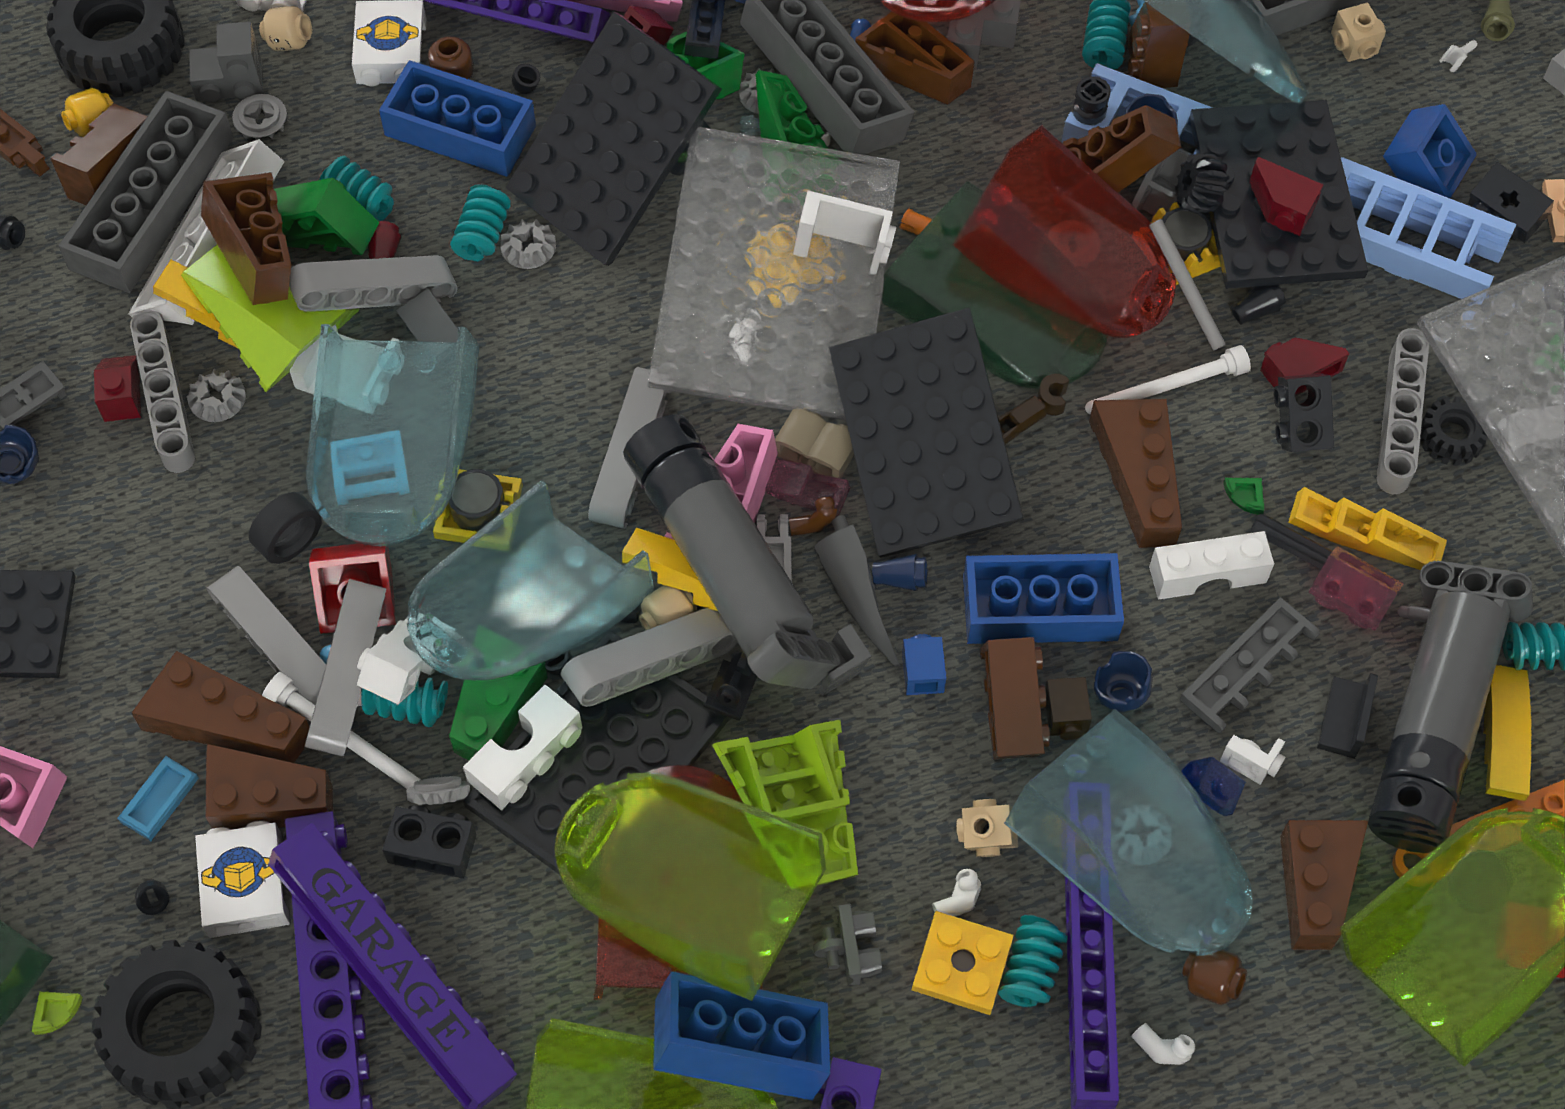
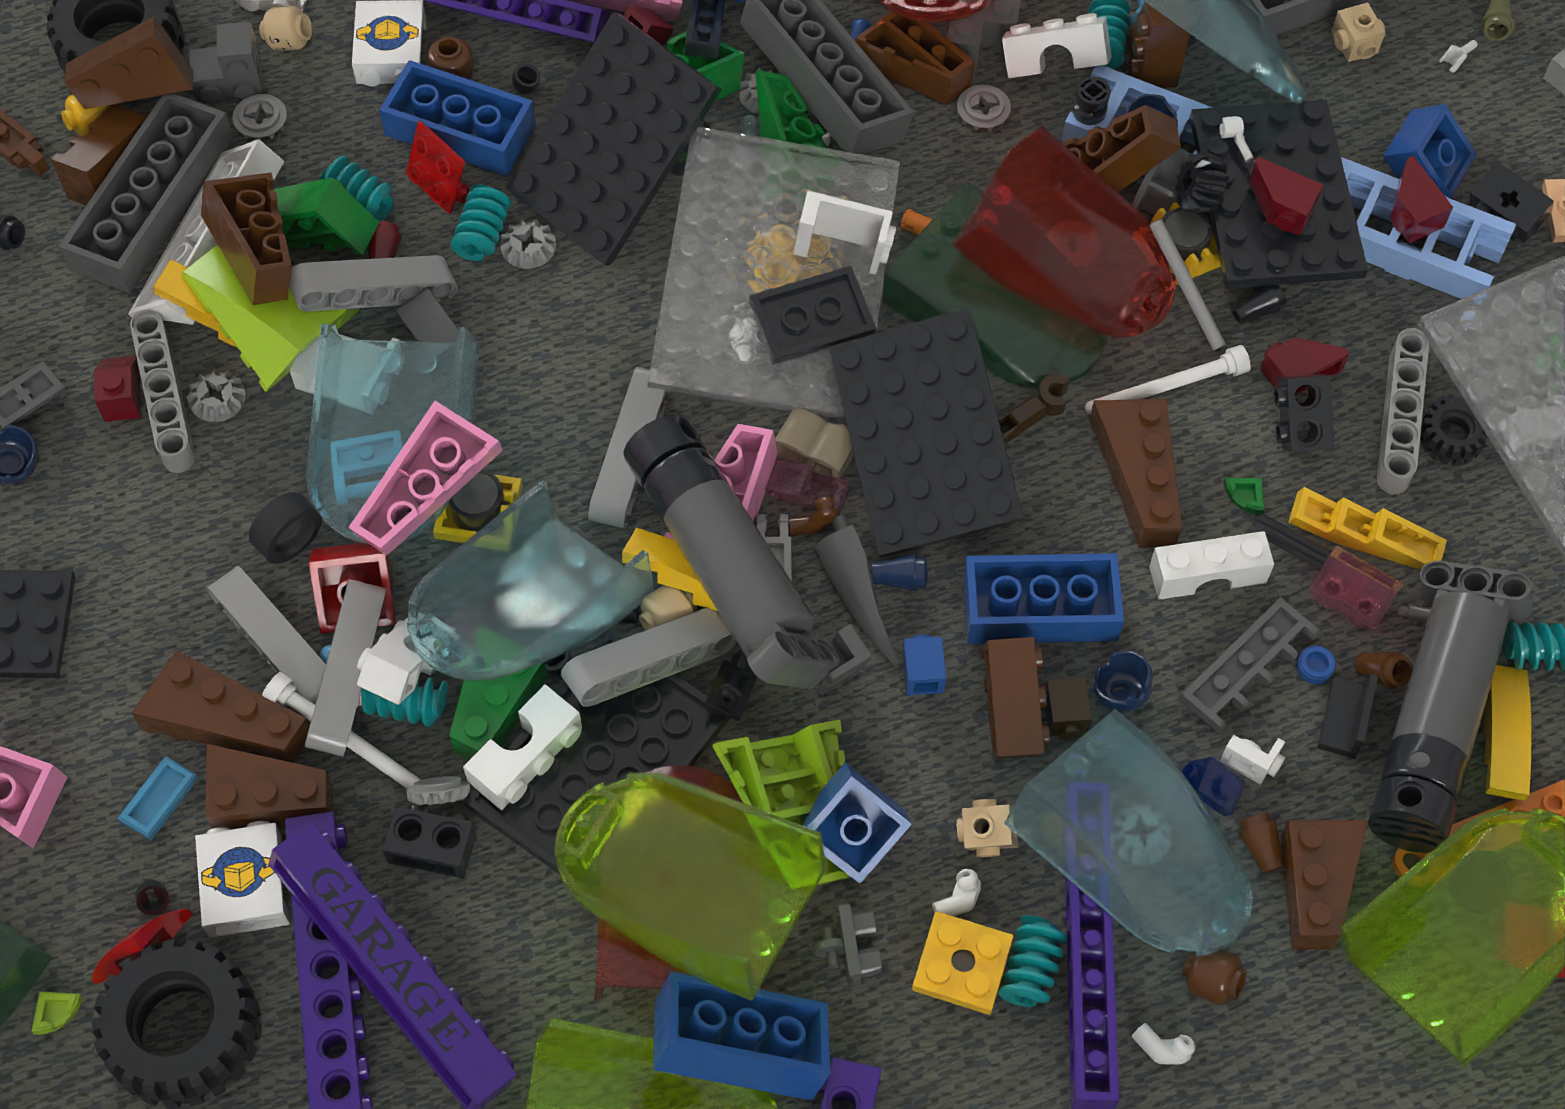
(129, 68): none -> reddish brown wedge
(152, 932): none -> red brick
(425, 474): none -> bright pink wedge
(436, 169): none -> red hinge
(812, 314): none -> black plate
(856, 822): none -> blue slope
(991, 98): none -> light grey gear
(1084, 38): none -> white arch
(1234, 128): none -> white hand
(1262, 841): none -> reddish brown cone
(1316, 664): none -> blue tile
(1391, 667): none -> reddish brown cone
(1418, 203): none -> dark red slope

